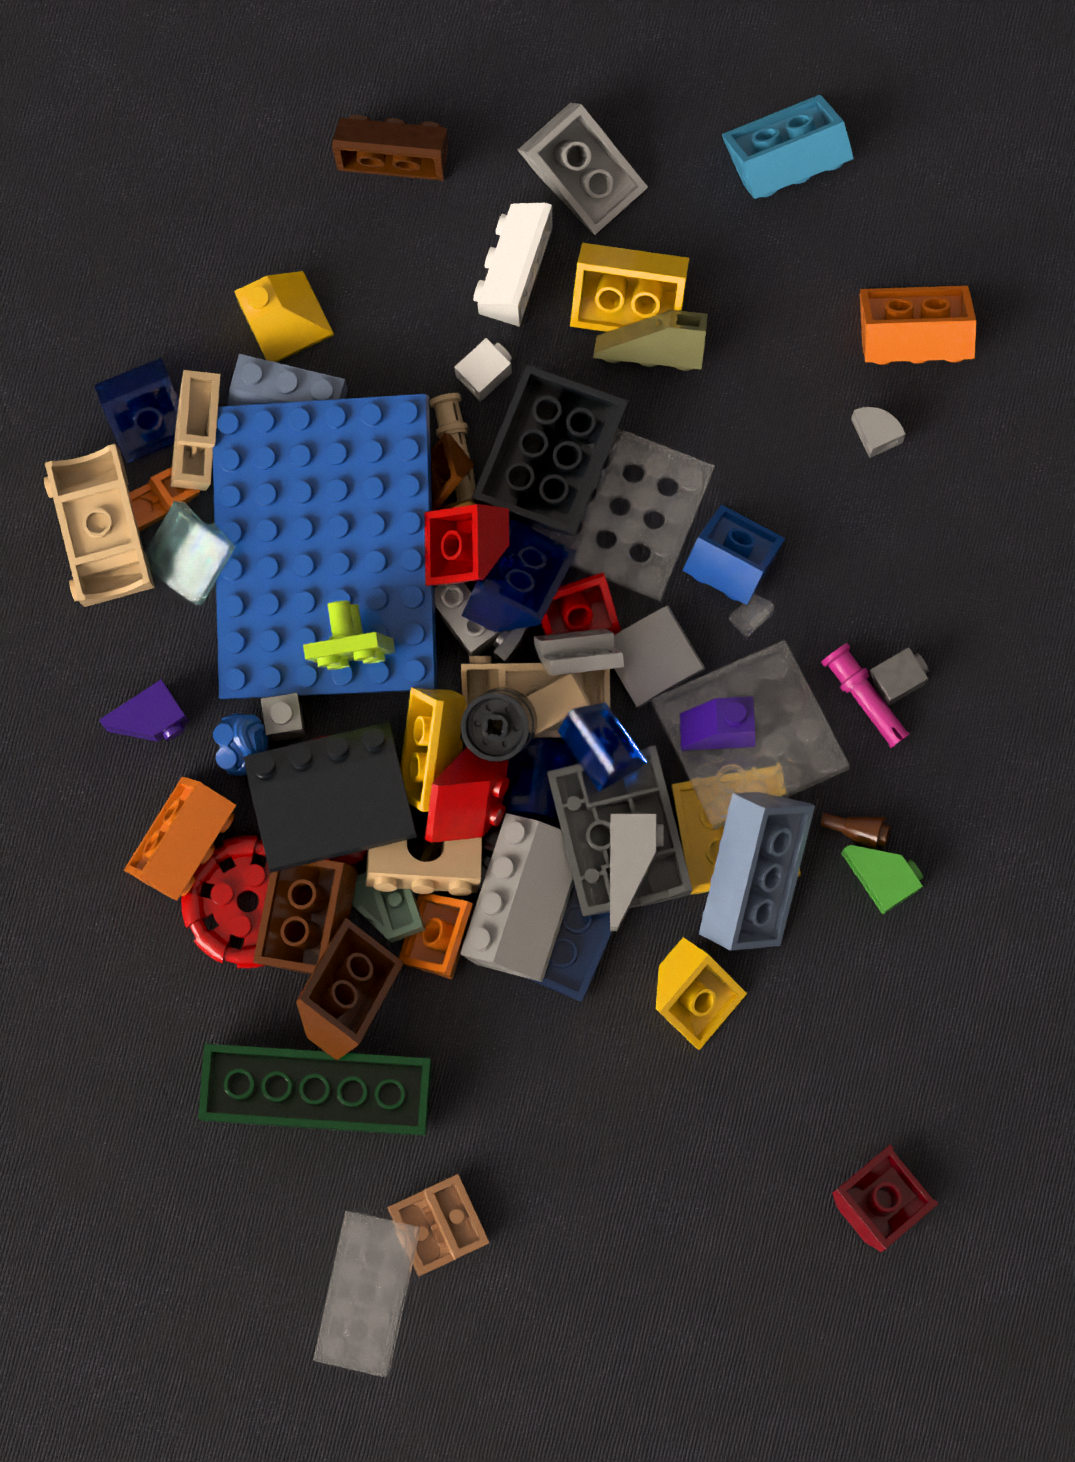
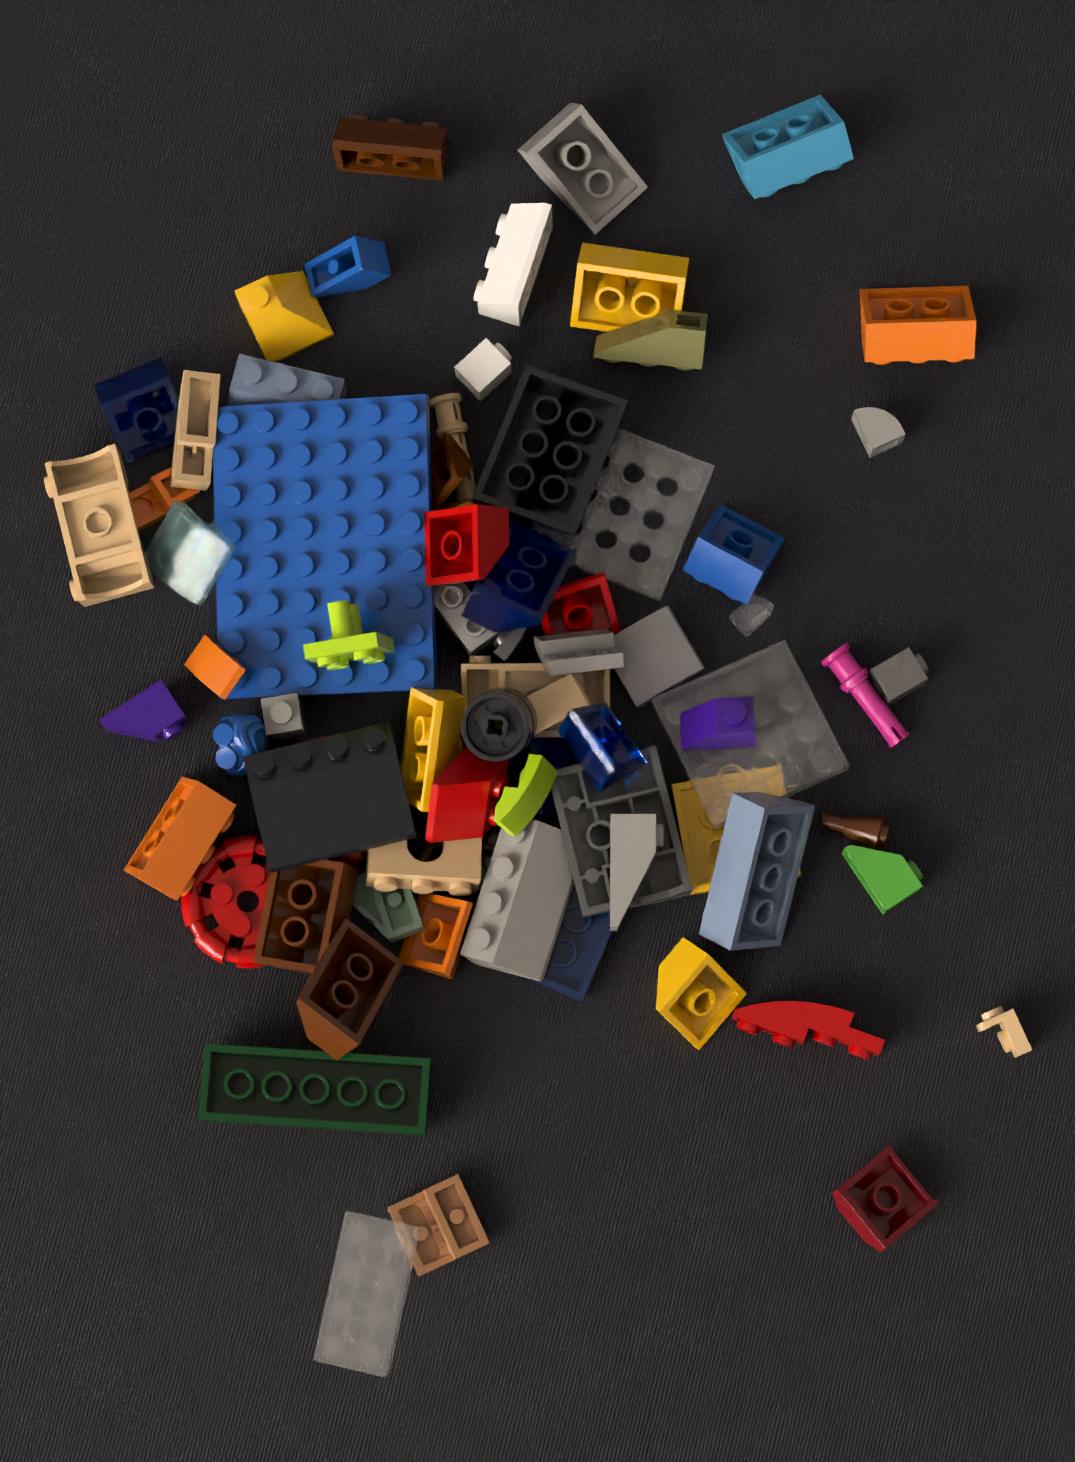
(215, 667): none -> orange slope
(348, 267): none -> blue slope
(522, 803): none -> lime slope
(793, 1019): none -> red slope
(1012, 1034): none -> tan bracket

